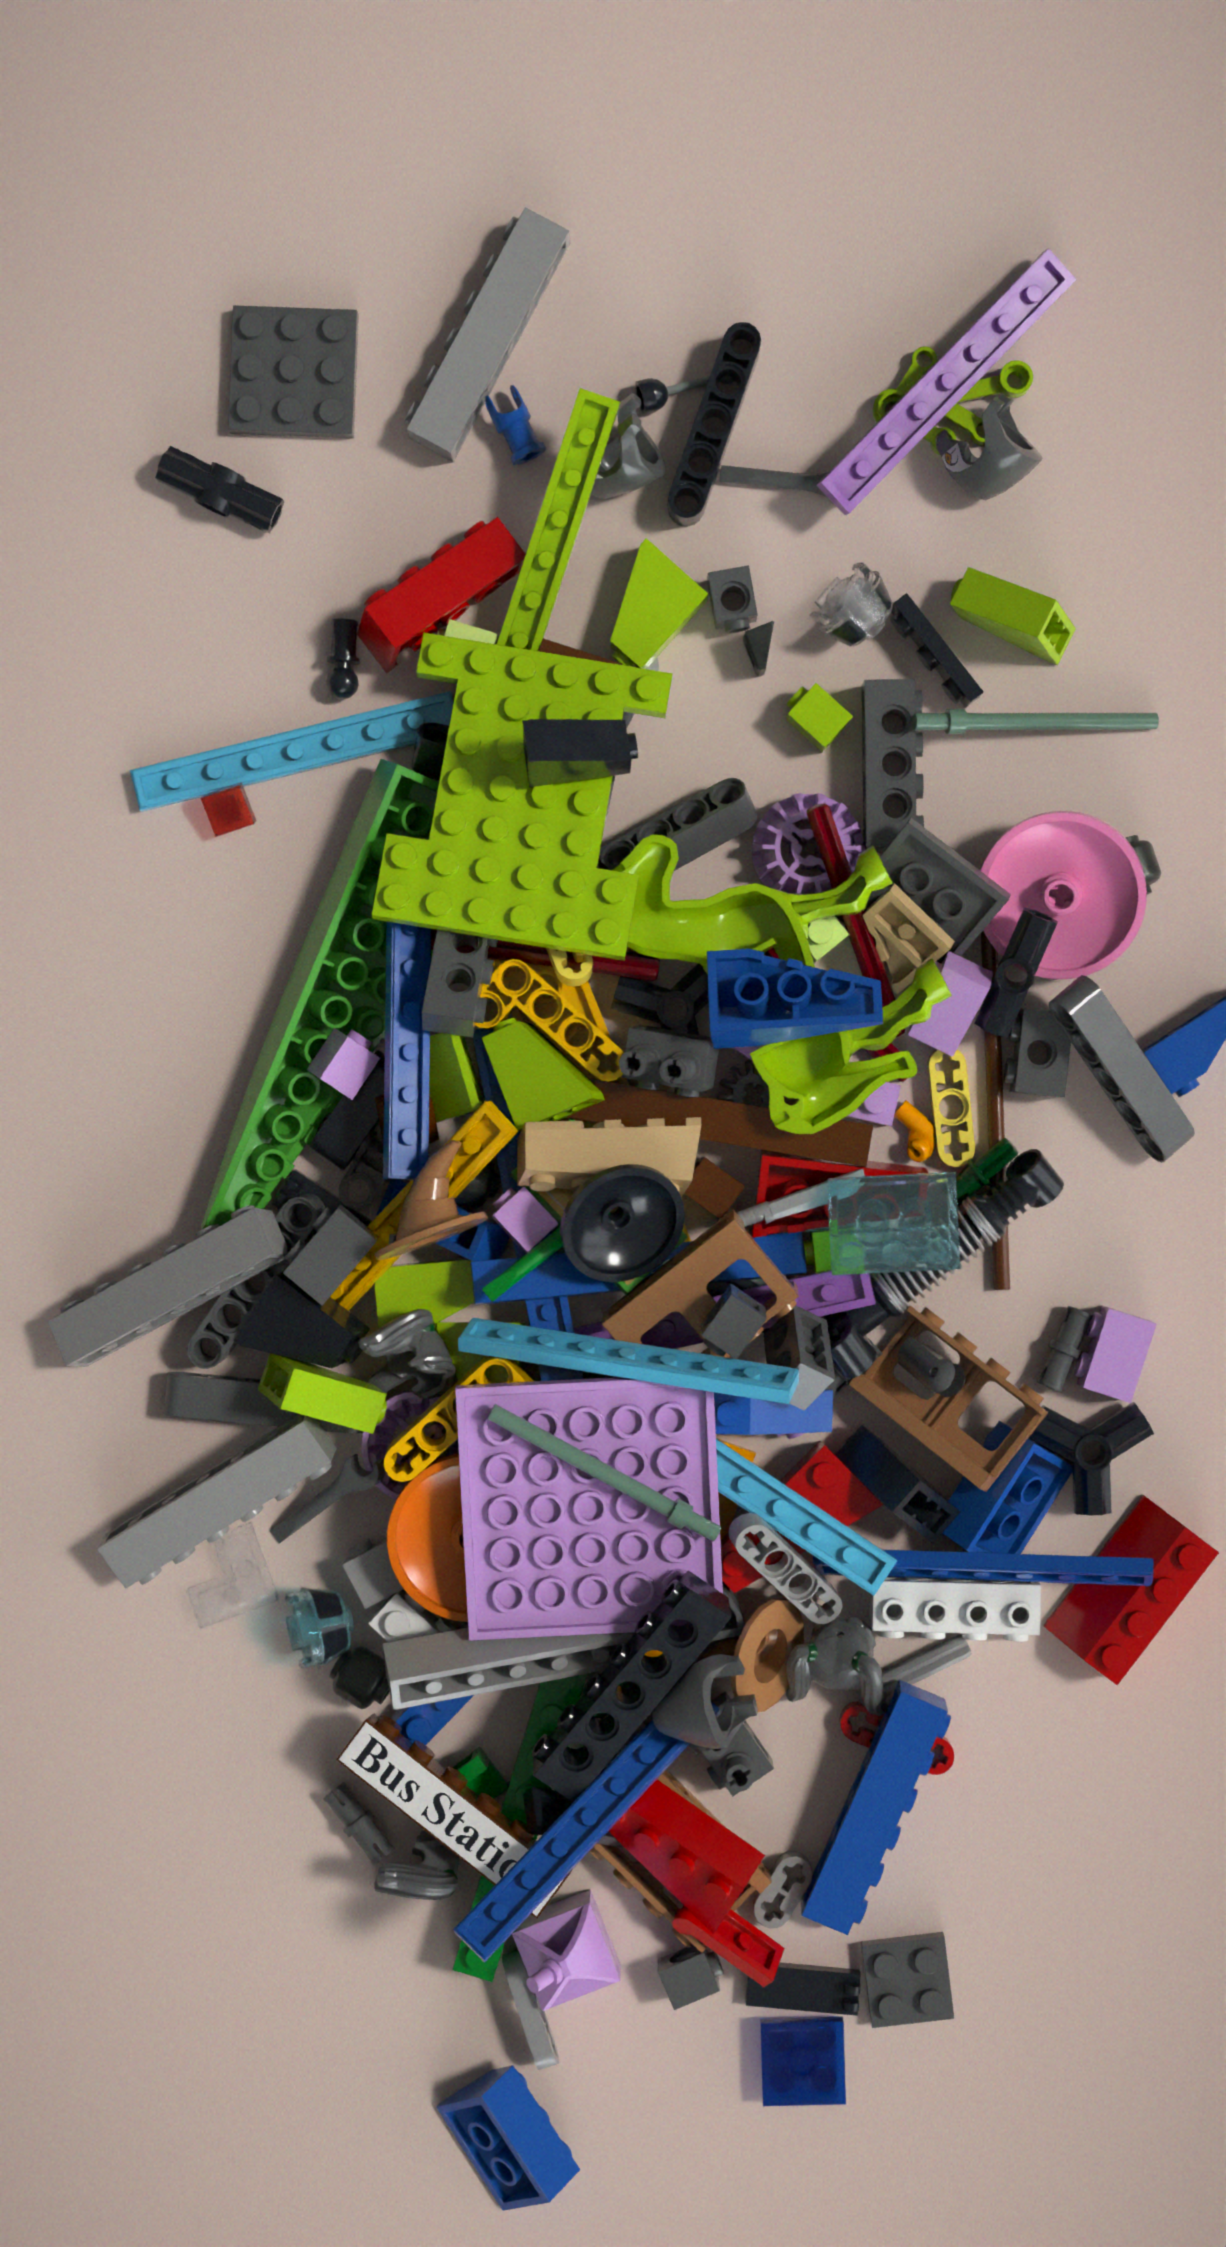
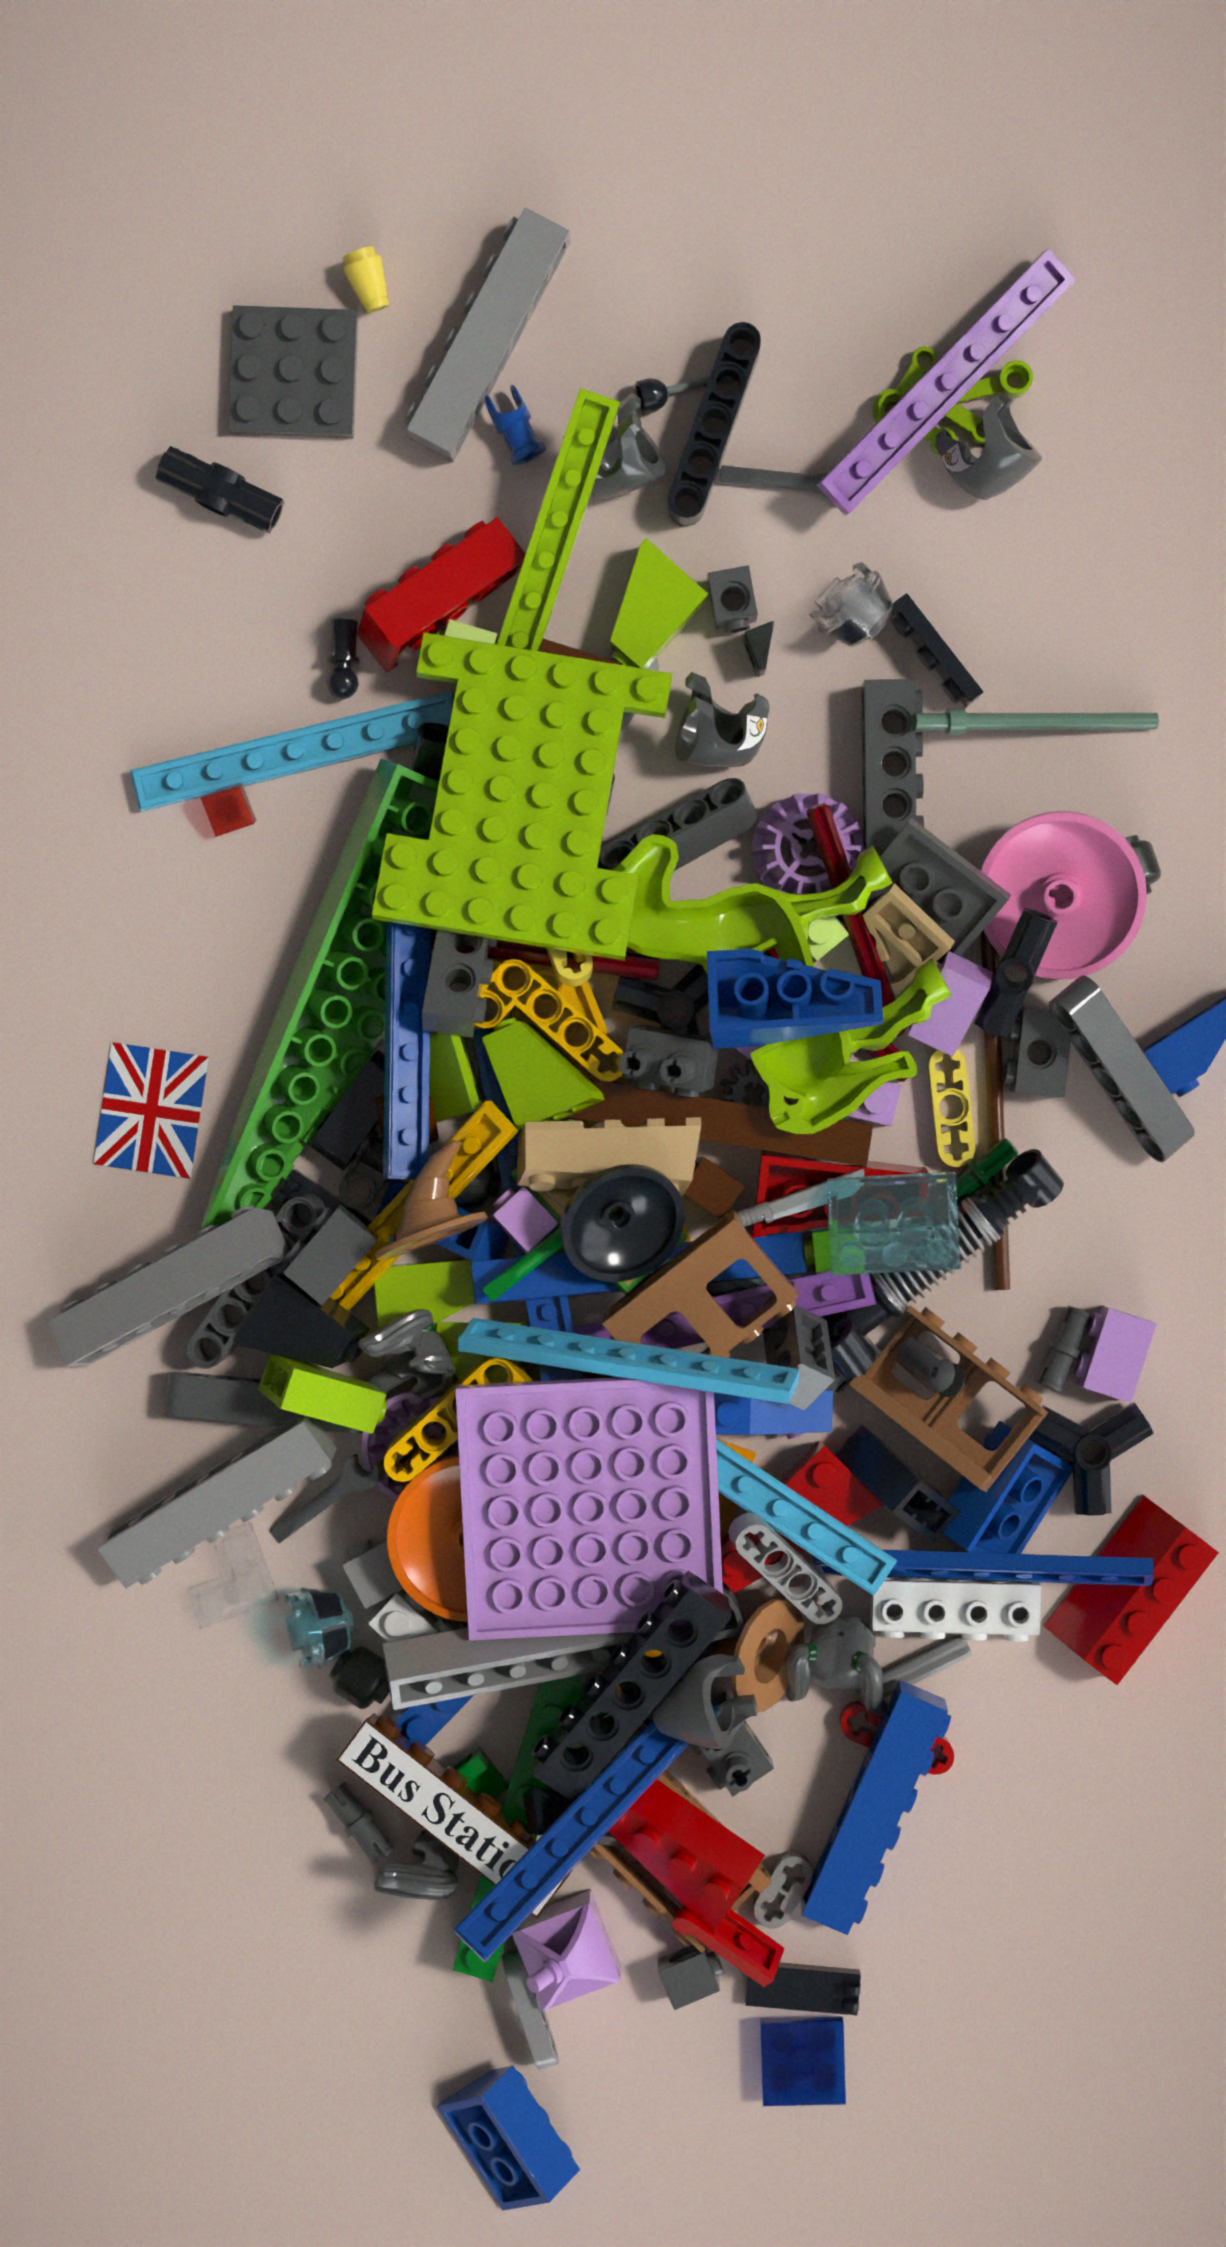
(151, 1110): none -> sticker
(344, 1062): lavender brick -> none
(367, 278): none -> light yellow cone
(576, 749): black slope -> none
(677, 1512): sand green bar -> none
(716, 736): none -> dark grey piece
(732, 1322): dark grey brick -> none
(817, 716): lime brick -> none
(907, 1980): dark grey plate -> none
(920, 1132): light orange arm -> none
(1013, 614): lime slope -> none

